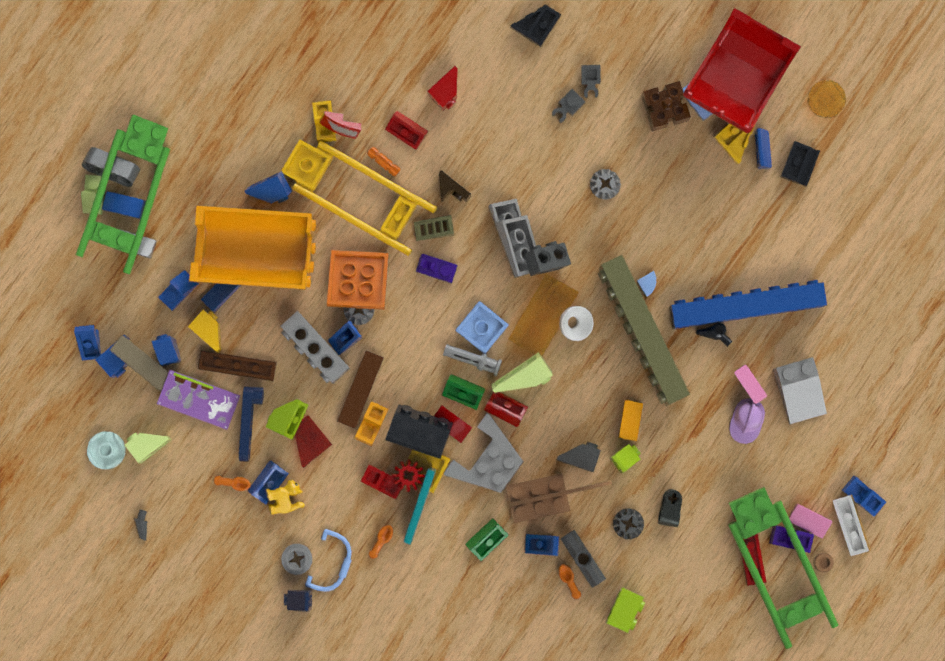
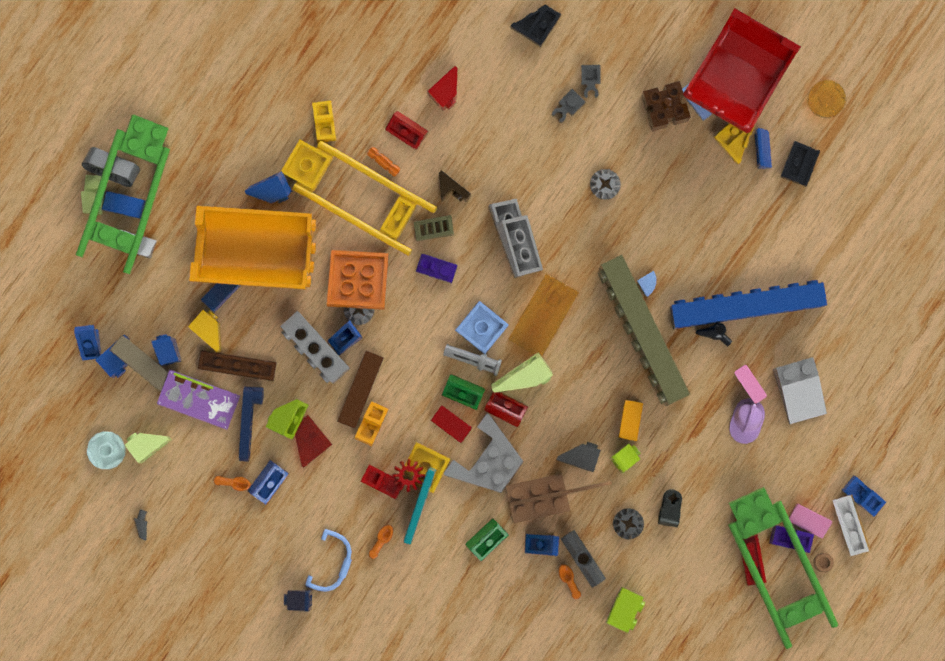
(178, 290): blue slope -> none
(282, 501): yellow animal -> none
(288, 555): light grey gear -> none
(335, 123): slope -> none
(419, 431): black slope -> none
(548, 261): dark grey brick -> none
(583, 326): white piece -> none

